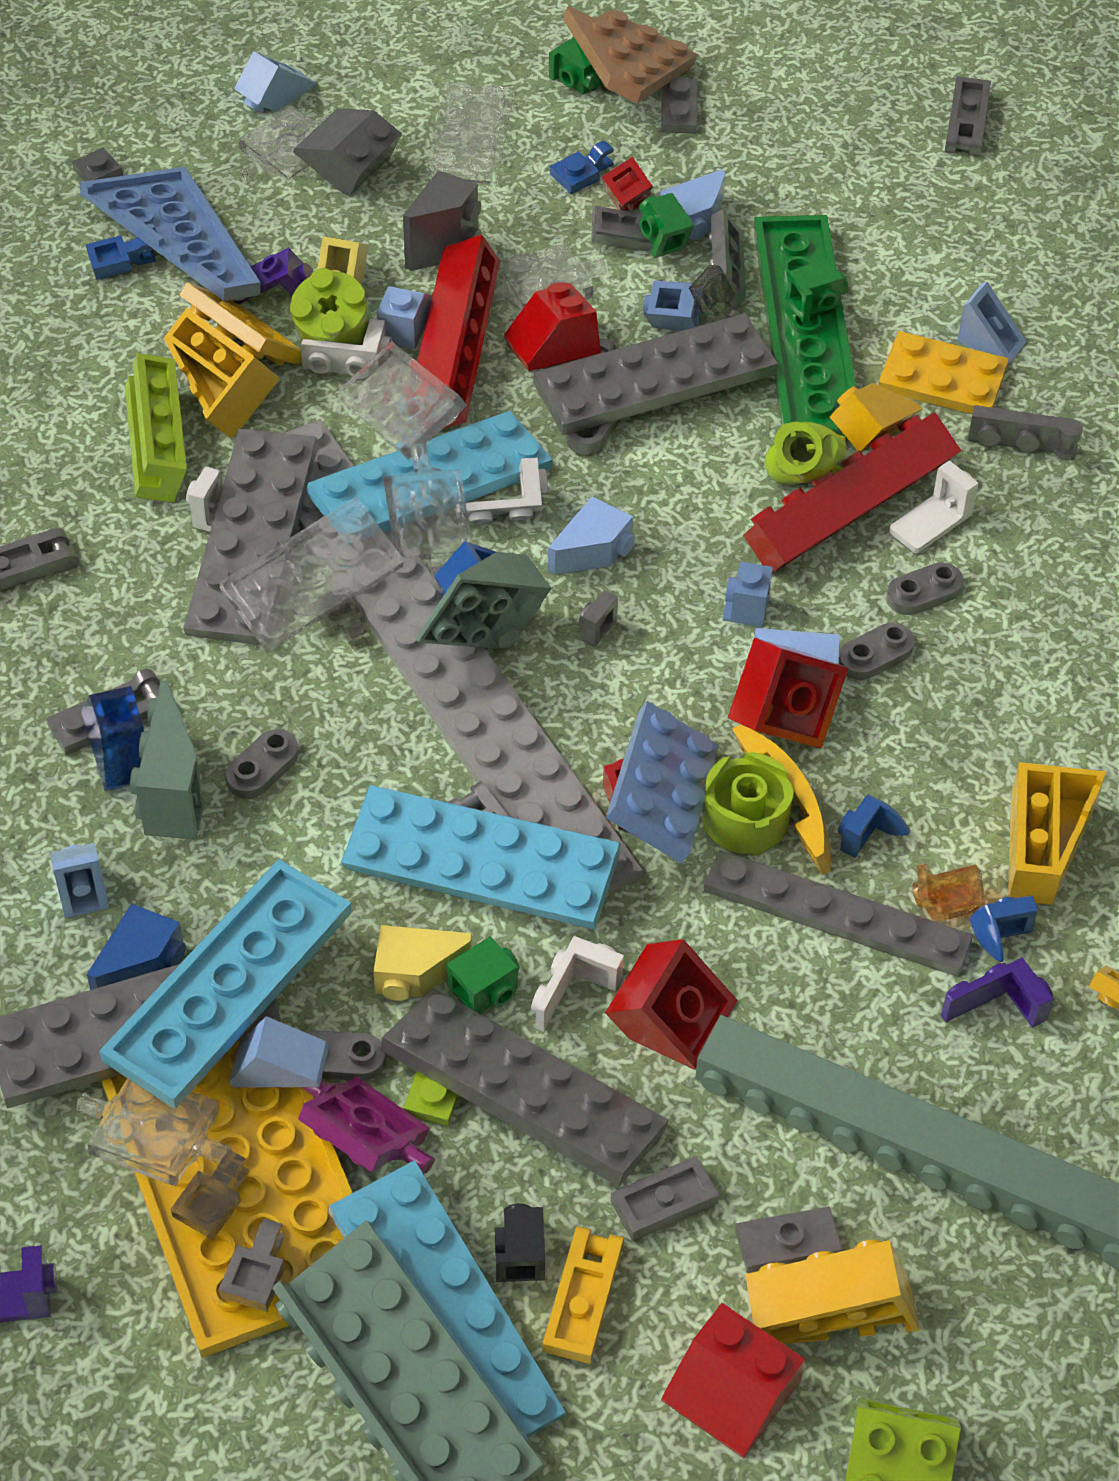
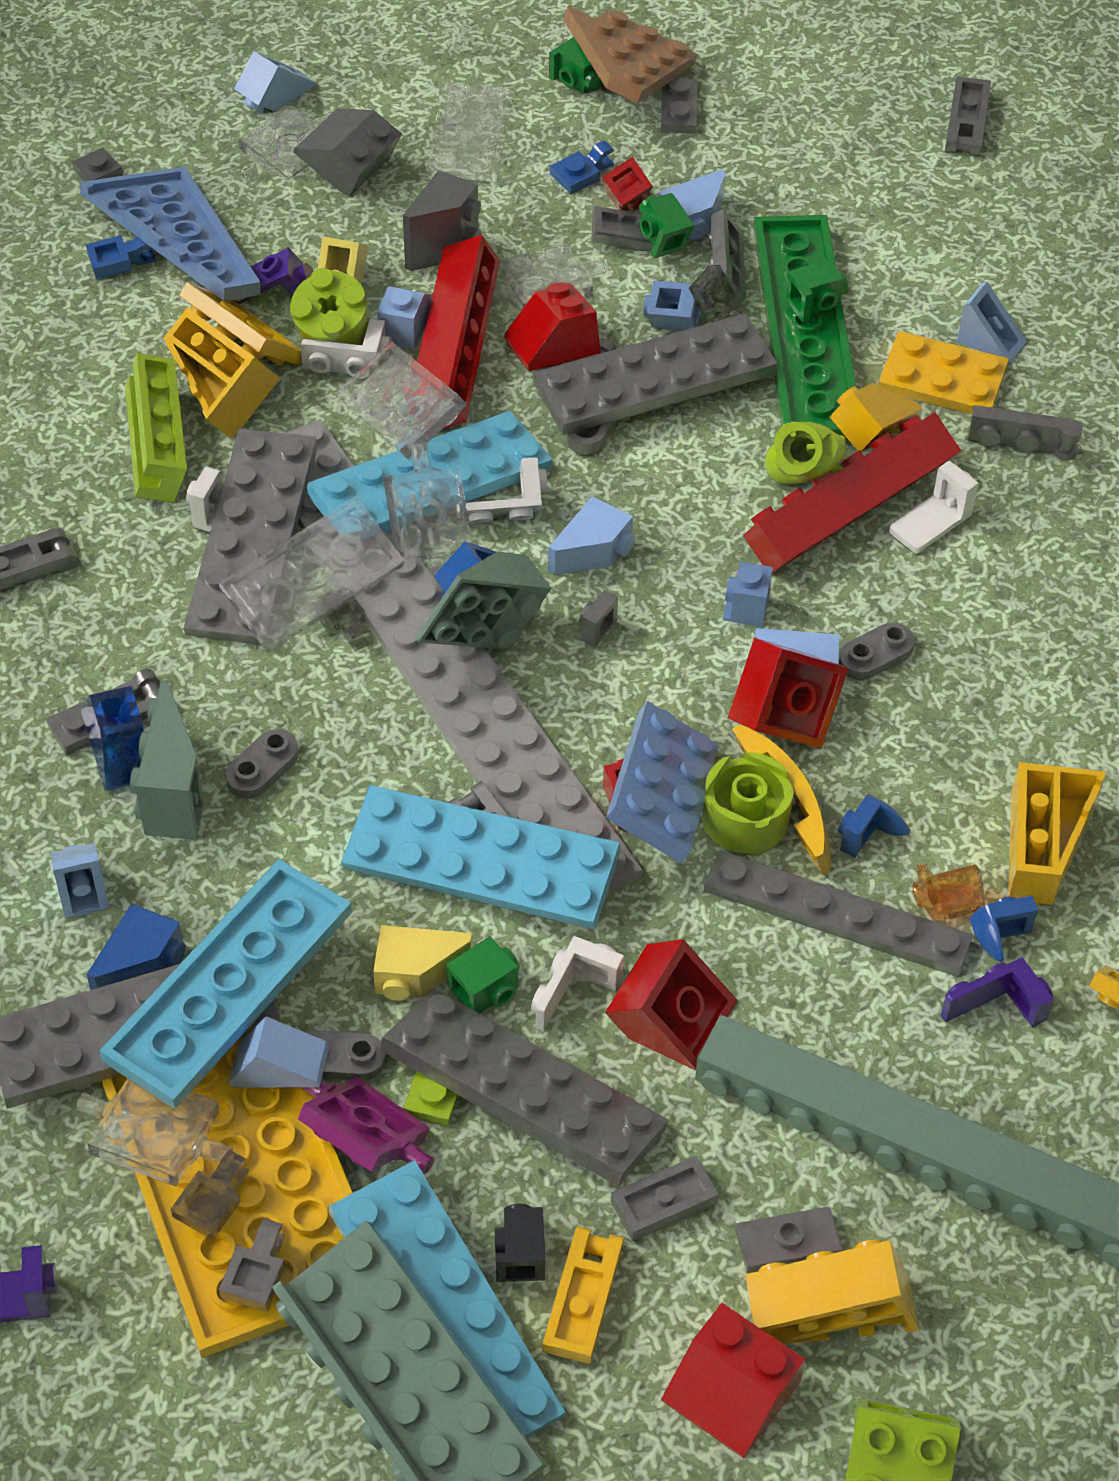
(925, 587): flat silver plate -> none

